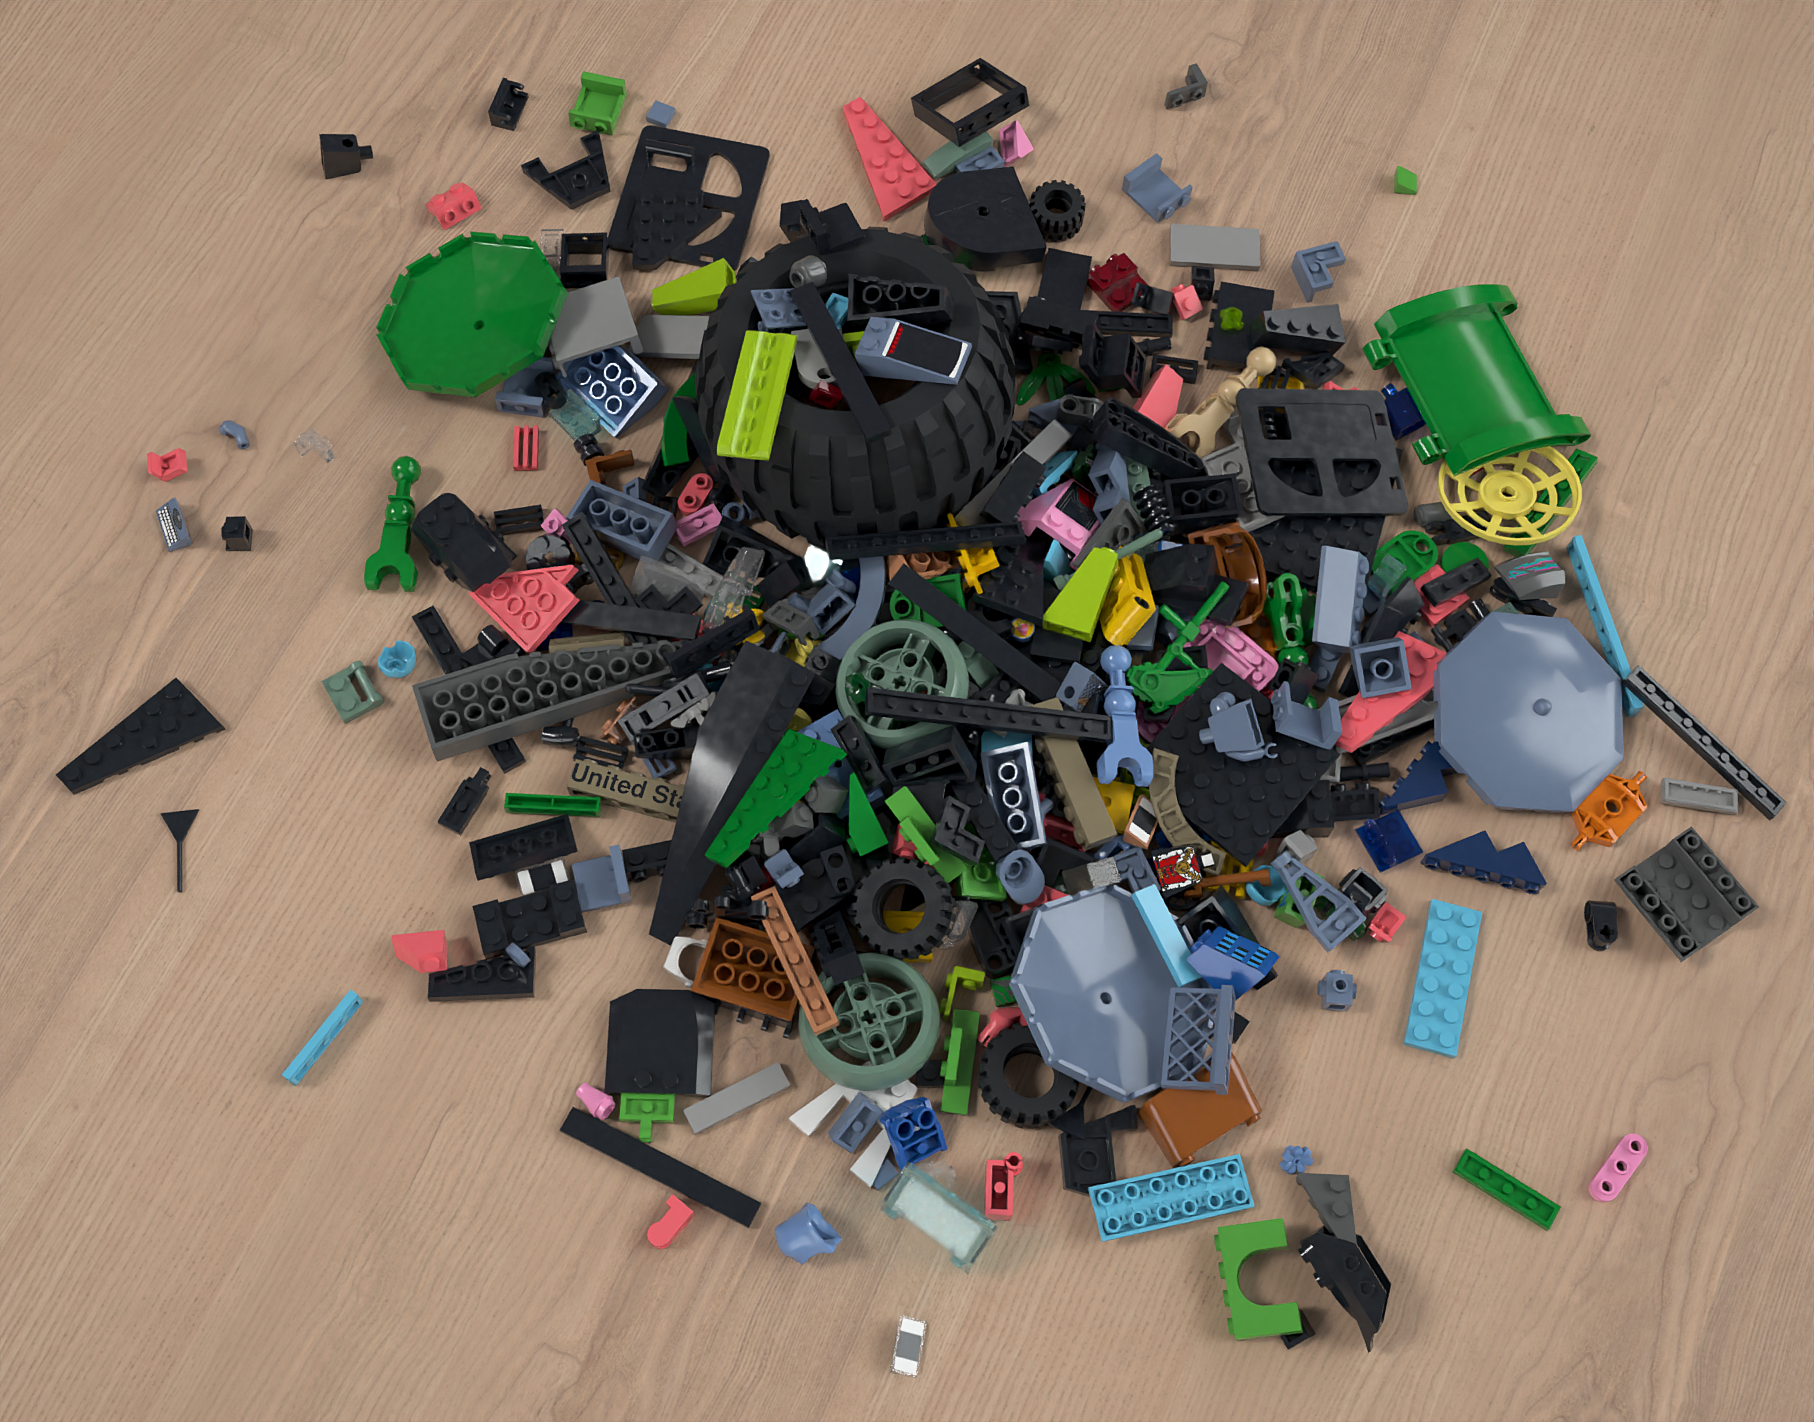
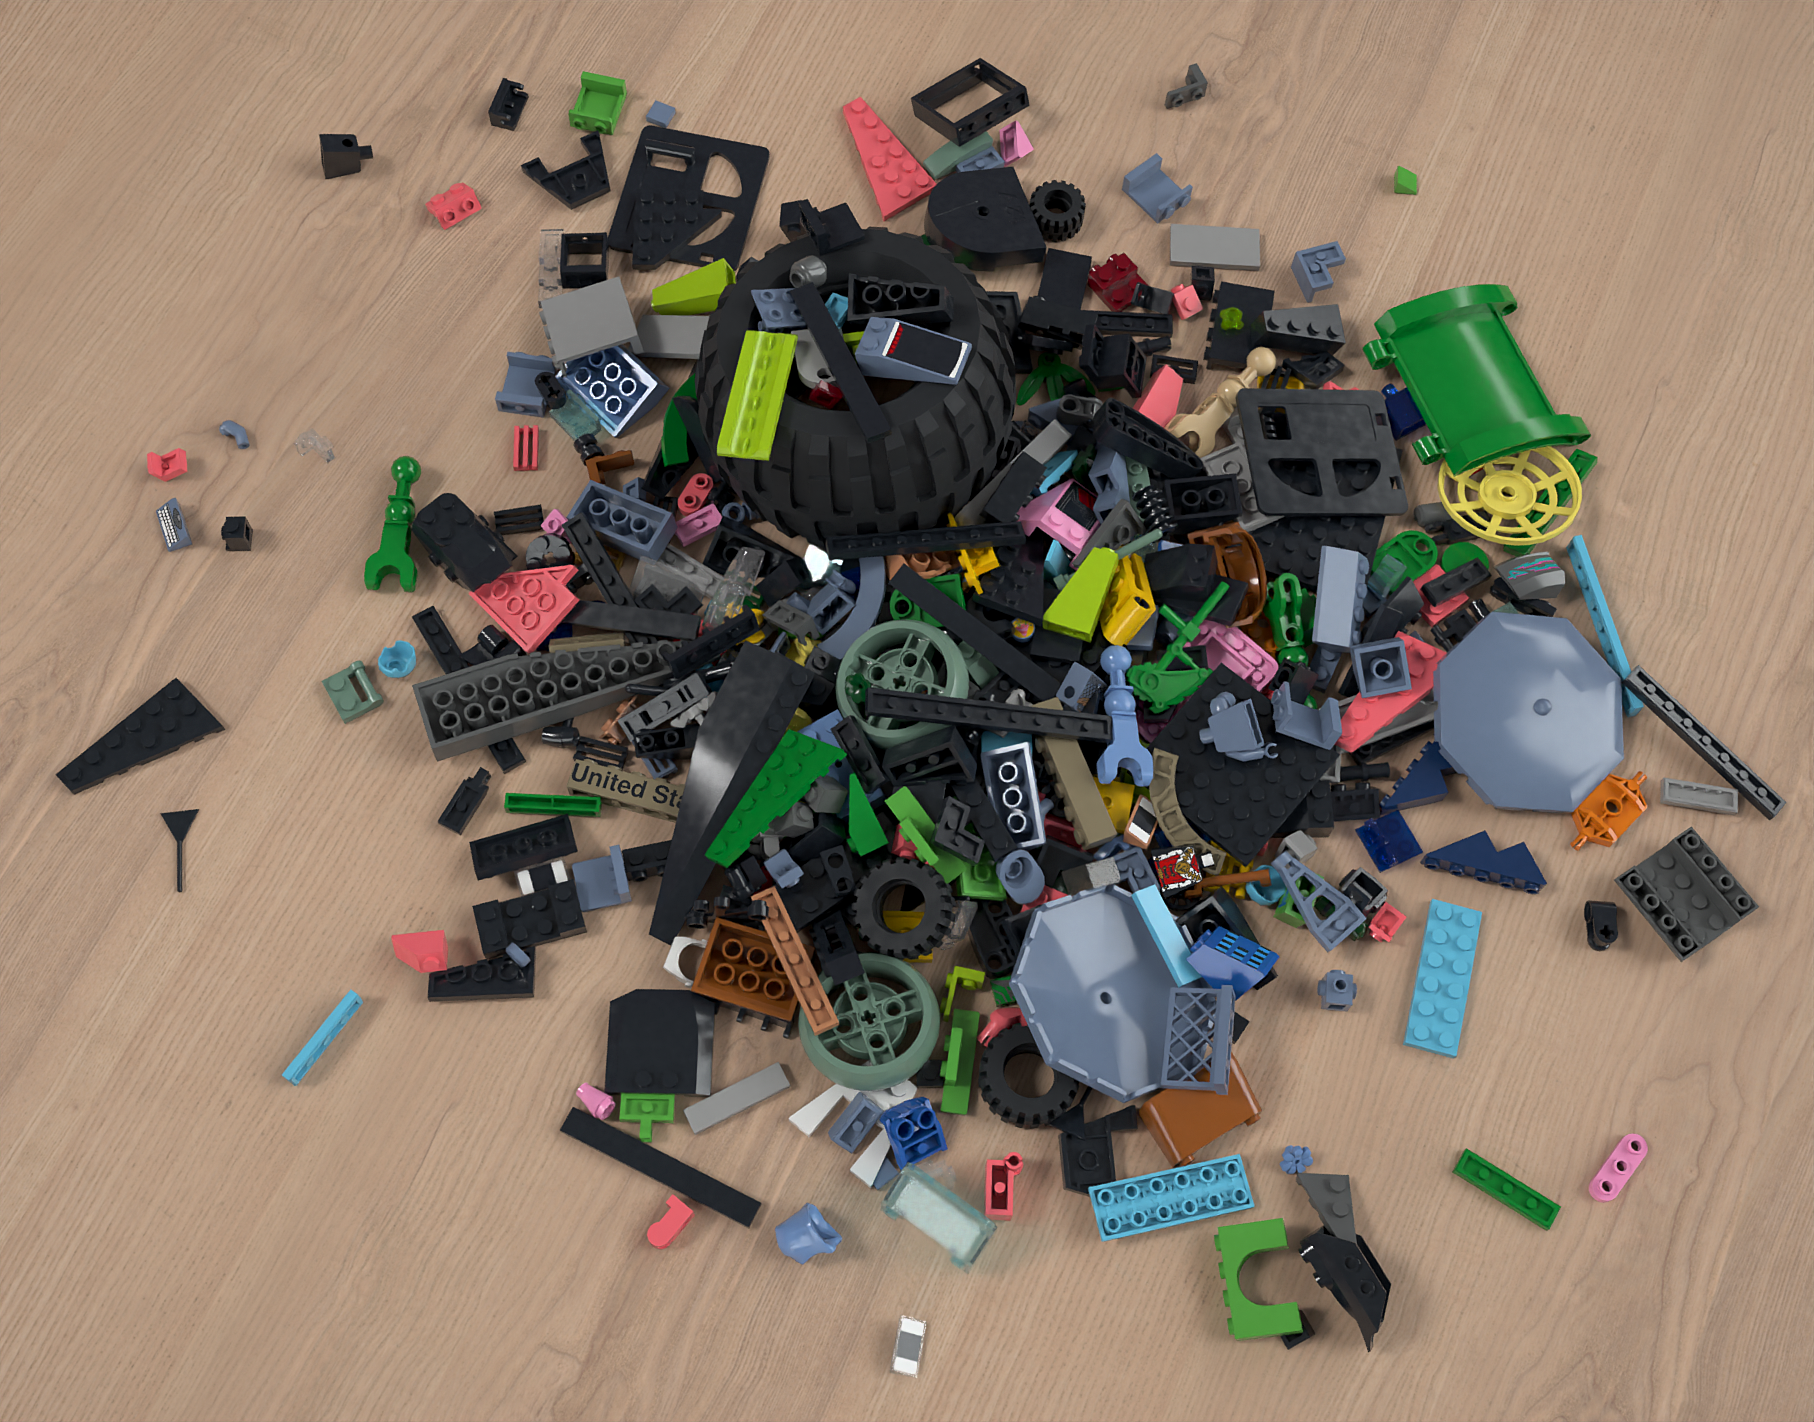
(471, 314): green piece -> none

